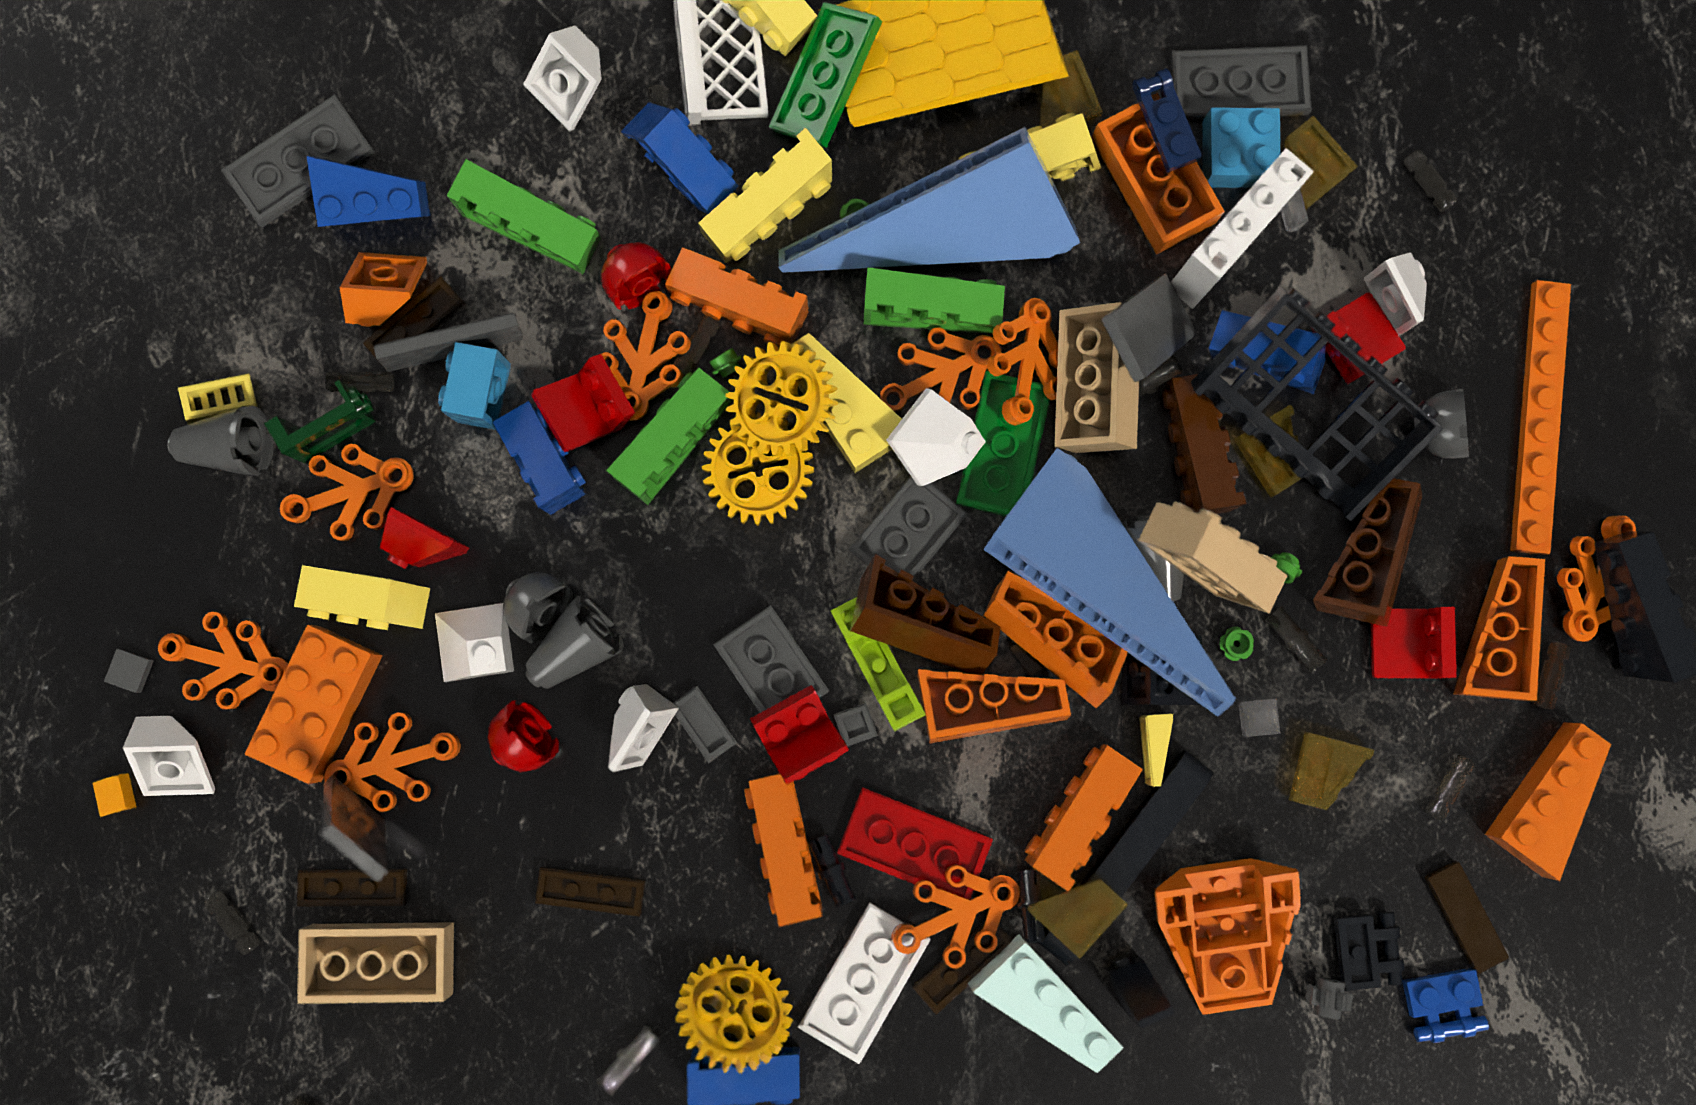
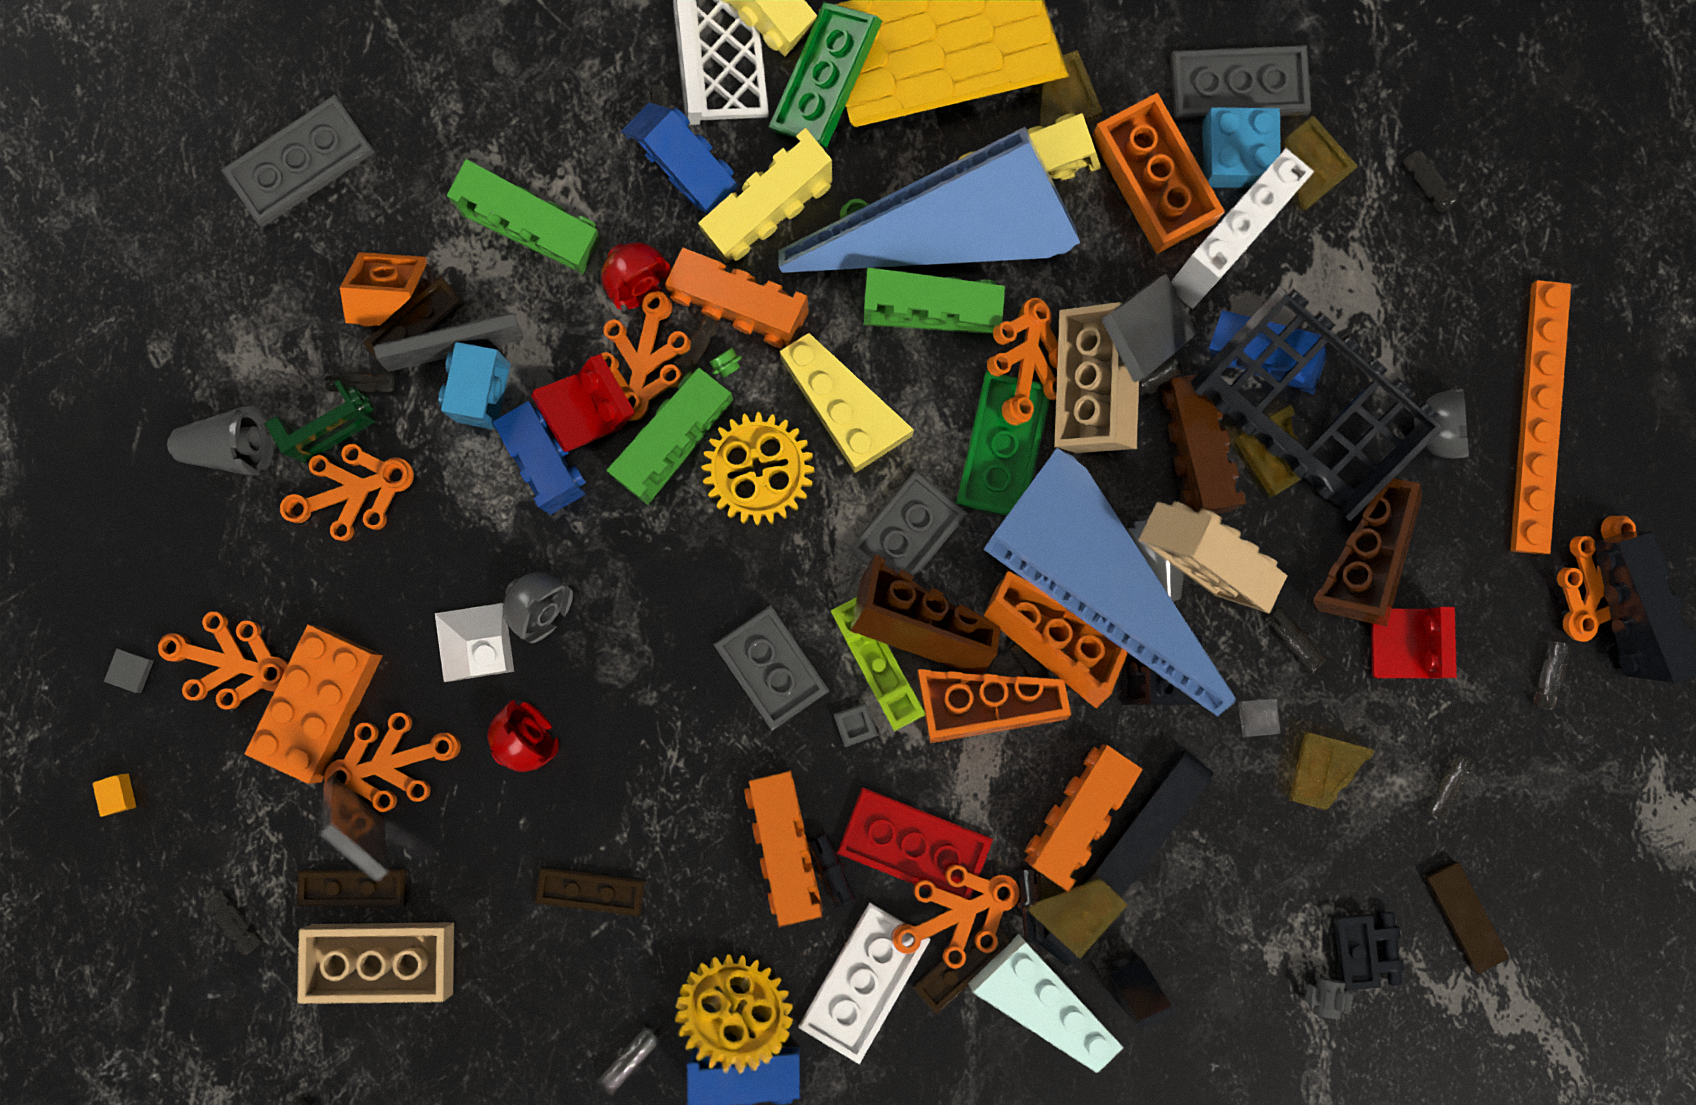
(166, 758): white slope -> none
(201, 390): light yellow slope -> none
(362, 195): blue wedge -> none
(362, 597): light yellow wedge -> none
(416, 542): red slope -> none
(565, 75): white slope -> none
(573, 645): dark grey cone -> none
(638, 726): white slope -> none
(703, 724): dark grey tile -> none
(791, 368): yellow gear -> none
(799, 735): red bracket -> none
(934, 439): white slope -> none
(945, 369): orange plant -> none
(1155, 741): light yellow slope -> none
(1167, 121): dark blue plate -> none
(1229, 929): orange wedge -> none
(1236, 634): bright green plate -> none
(1289, 565): bright green plate -> none
(1294, 212): clear tile -> none
(1369, 328): red bracket -> none
(1399, 291): white slope -> none
(1441, 994): blue plate -> none
(1507, 635): orange wedge -> none
(1552, 801): orange wedge -> none

